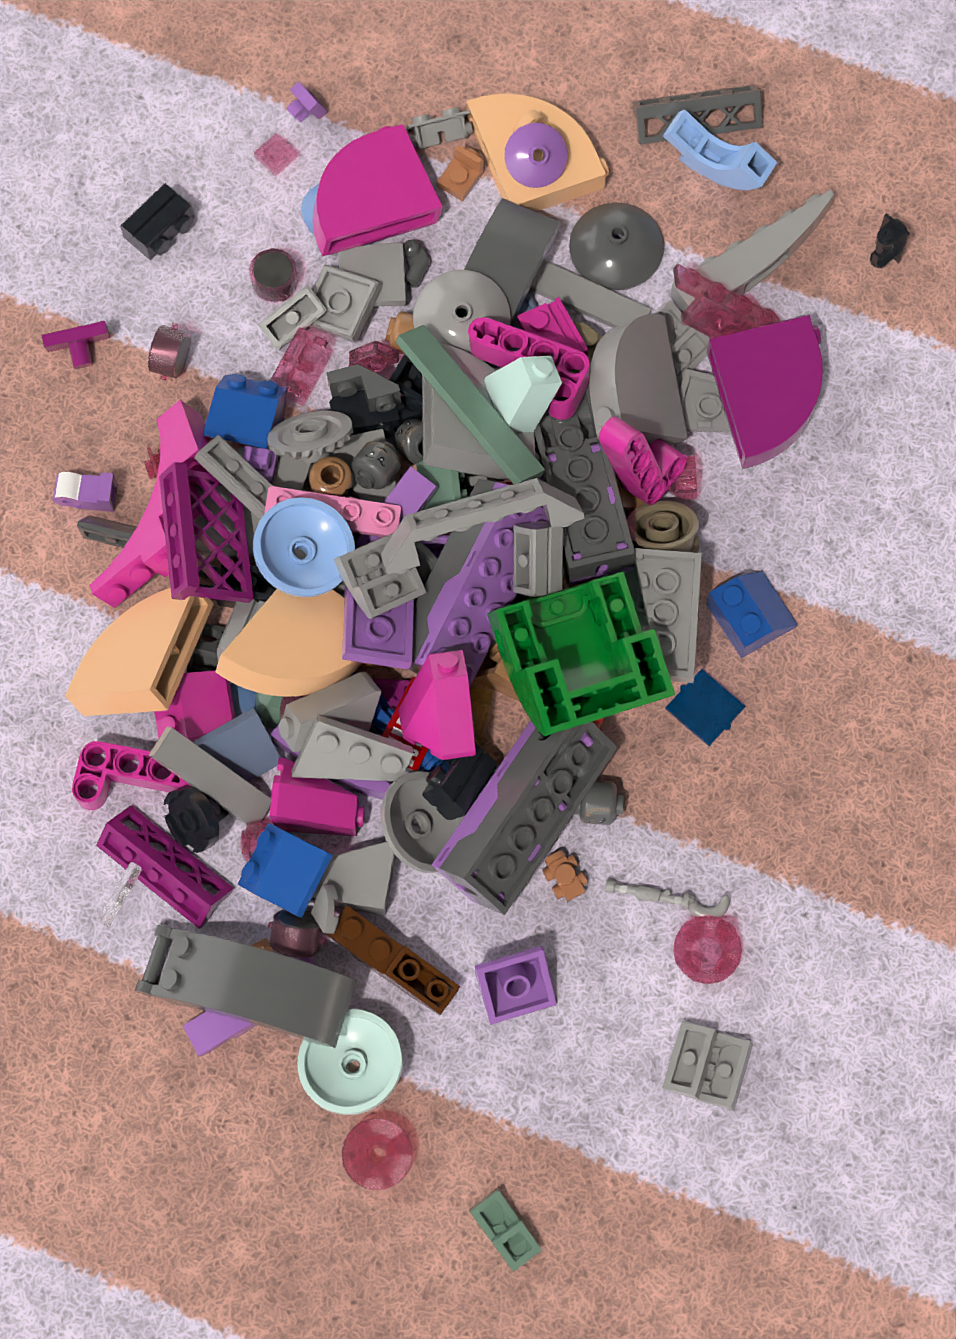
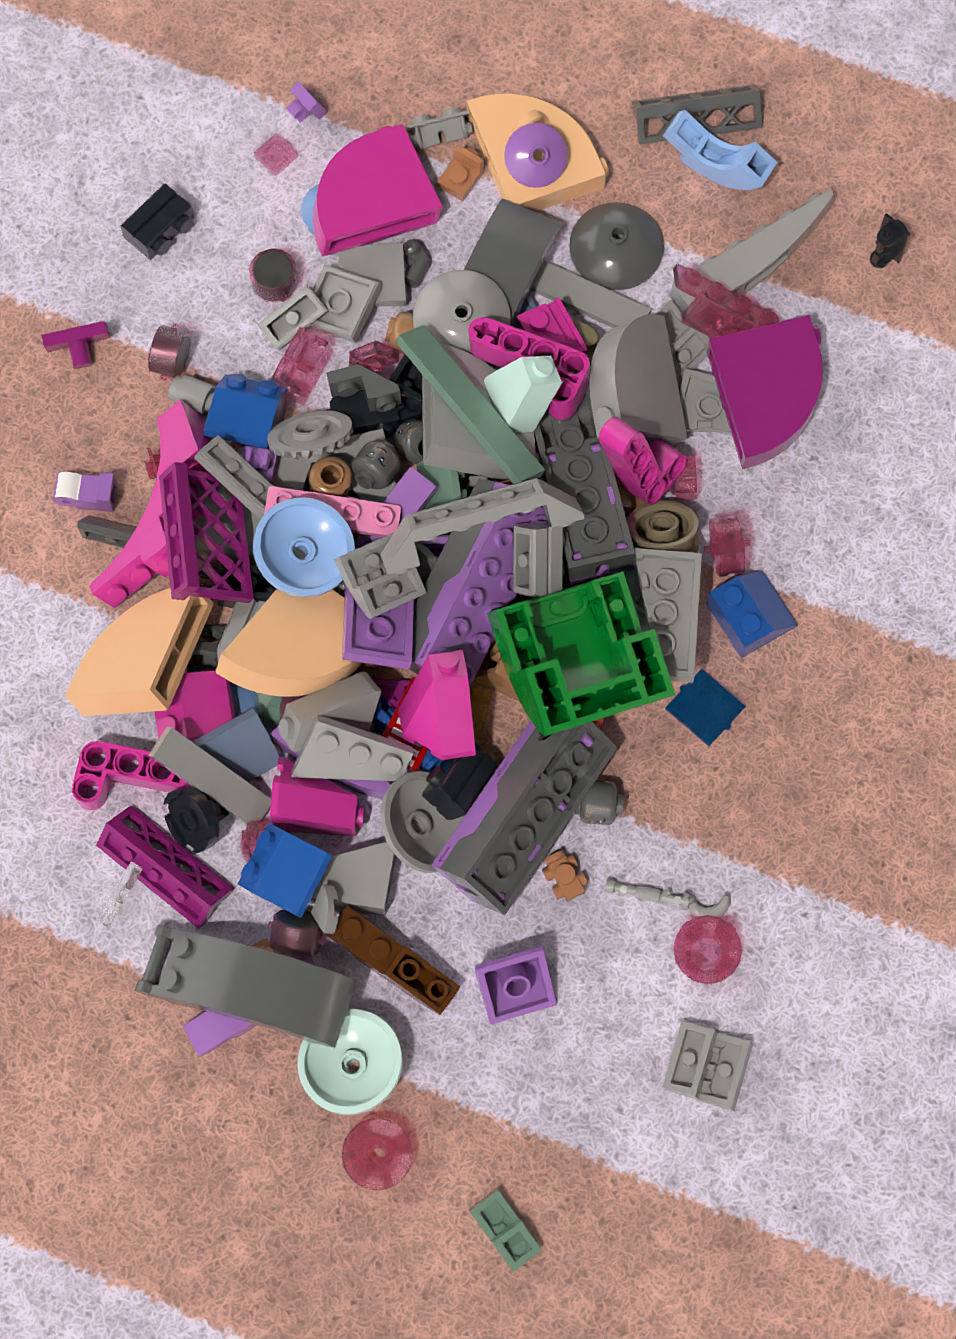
(192, 392): none -> light grey brick
(727, 546): none -> clear pink wheel

